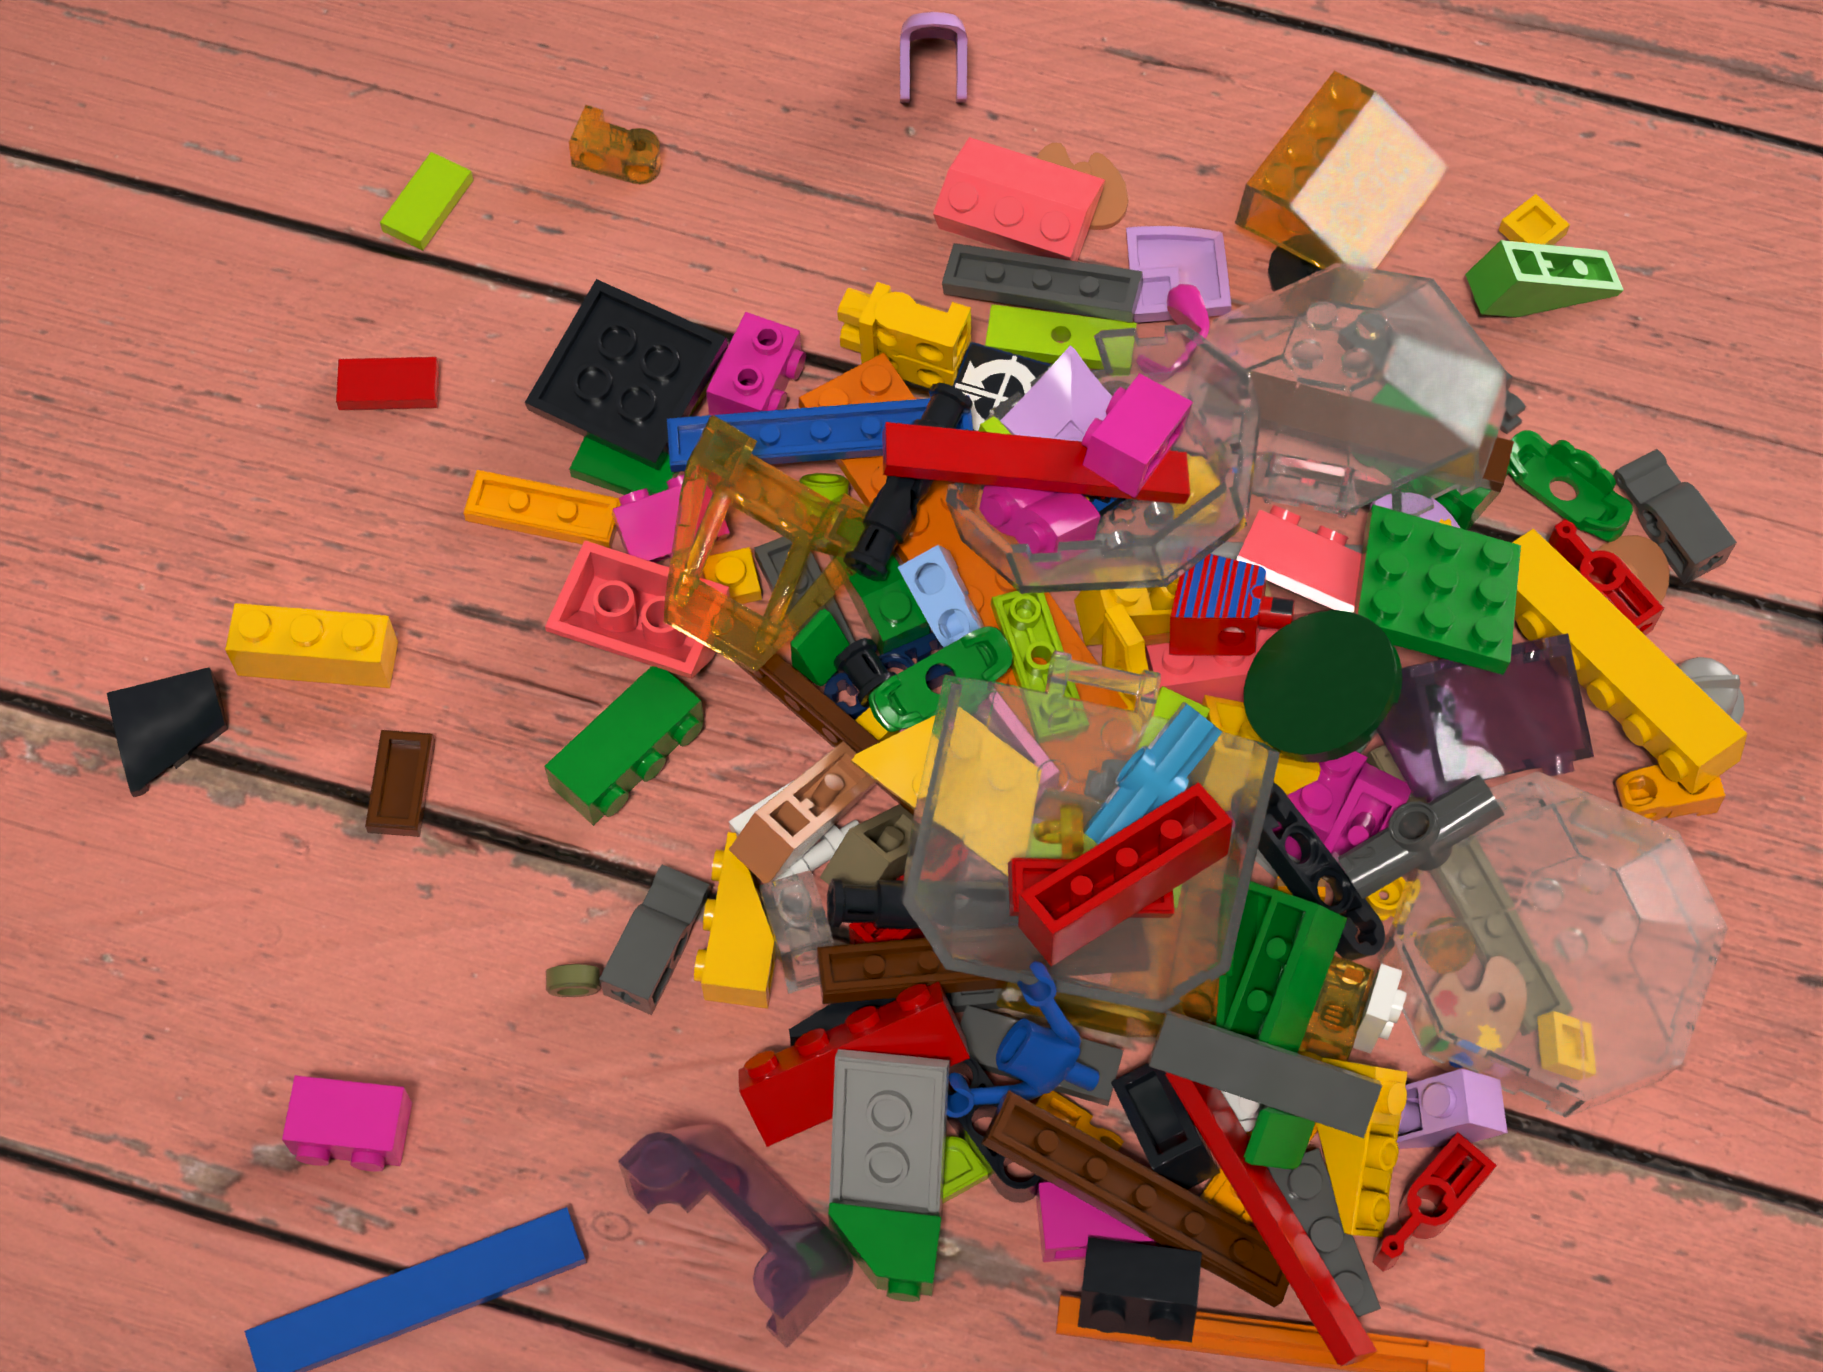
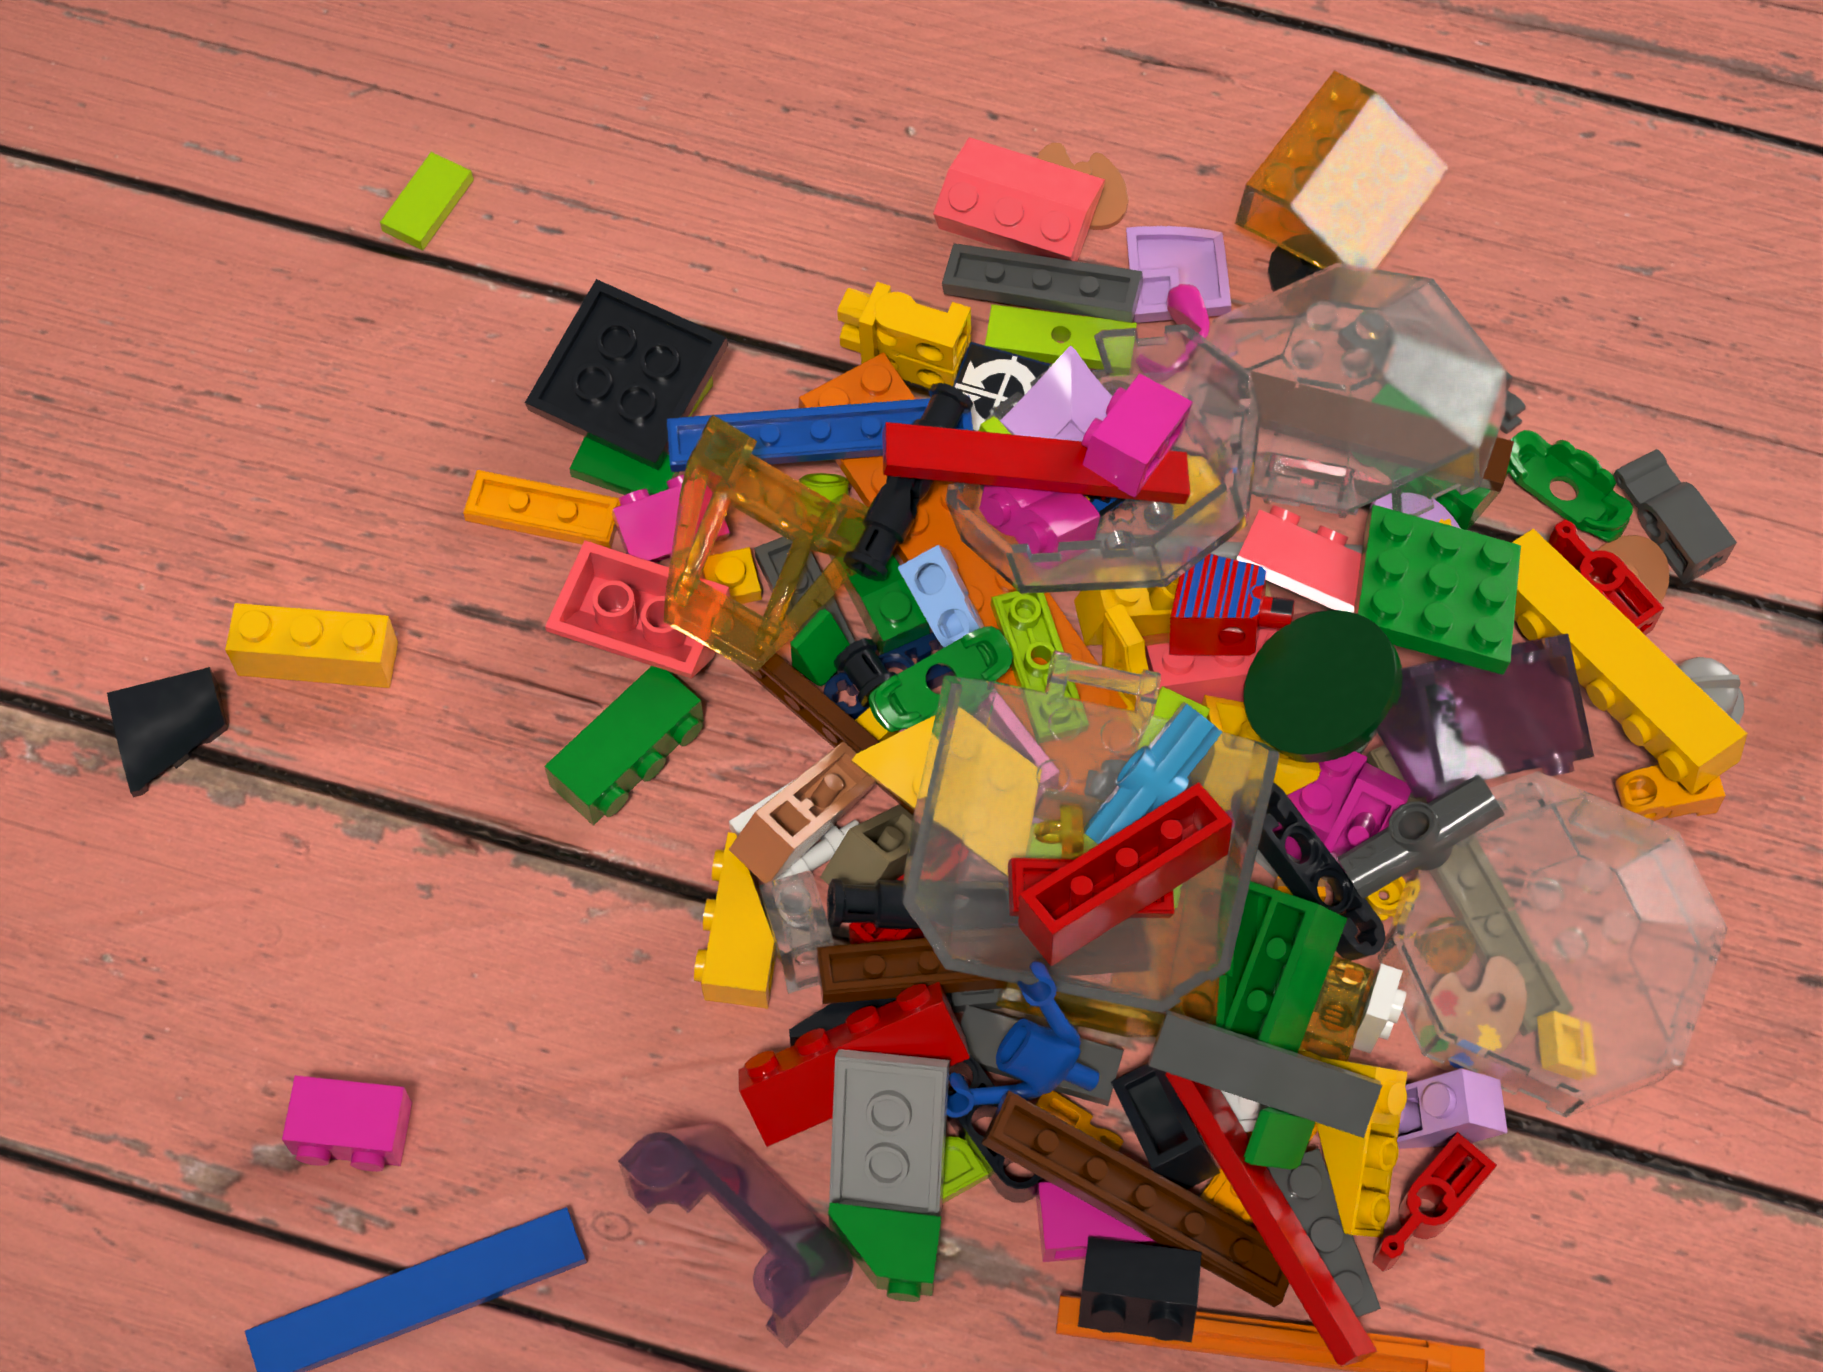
(387, 383): red tile -> none
(400, 783): reddish brown tile -> none
(572, 980): olive tile -> none
(614, 150): clear yellow leg -> none
(654, 940): dark grey piece -> none
(756, 368): dark pink brick -> none
(933, 26): lavender piece -> none
(1534, 223): yellow plate -> none
(1538, 278): bright green slope -> none

